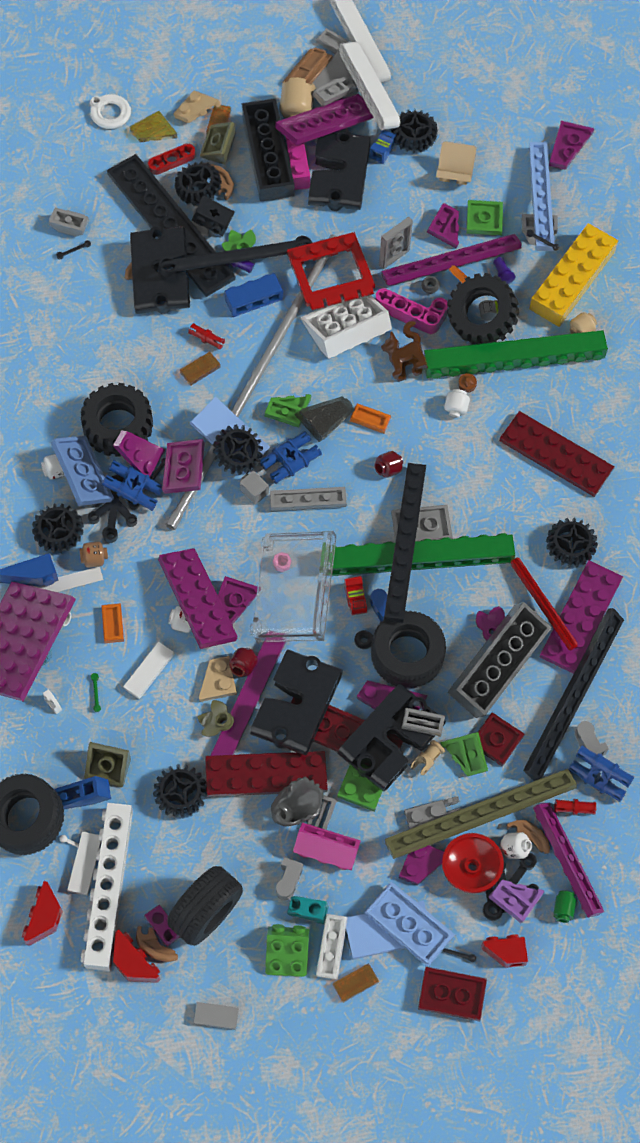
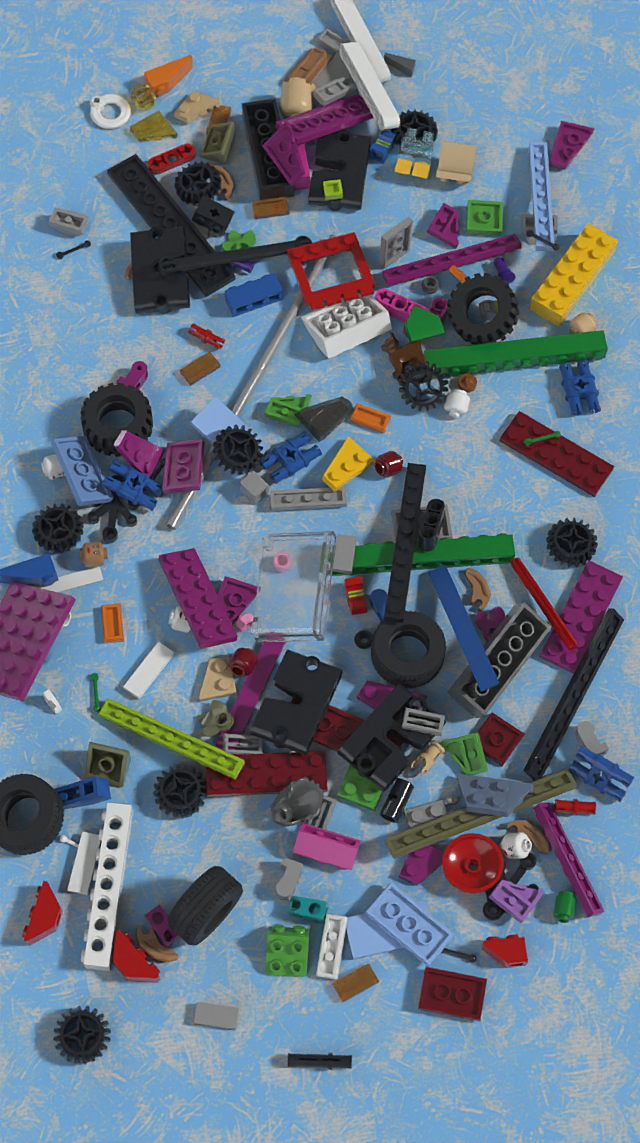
(63, 1037): none -> black gear
(136, 376): none -> magenta leg
(143, 97): none -> clear yellow head
(166, 77): none -> orange slope
(171, 738): none -> lime tile
(226, 744): none -> light grey tile
(244, 621): none -> bright pink tile
(270, 208): none -> clear orange tile
(285, 153): none -> magenta wing
(317, 1060): none -> black pin
(333, 189): none -> lime plate
(344, 553): none -> light grey tile
(347, 465): none -> yellow wing
(396, 800): none -> black pin
(402, 64): none -> dark grey piece
(417, 149): none -> clear light blue hips
(422, 325): none -> green slope
(425, 379): none -> black gear
(431, 525): none -> black beam
(463, 628): none -> blue tile
(480, 588): none -> medium nougat piece
(492, 795): none -> sand blue wing
(557, 434): none -> green hinge
(580, 388): none -> blue pin

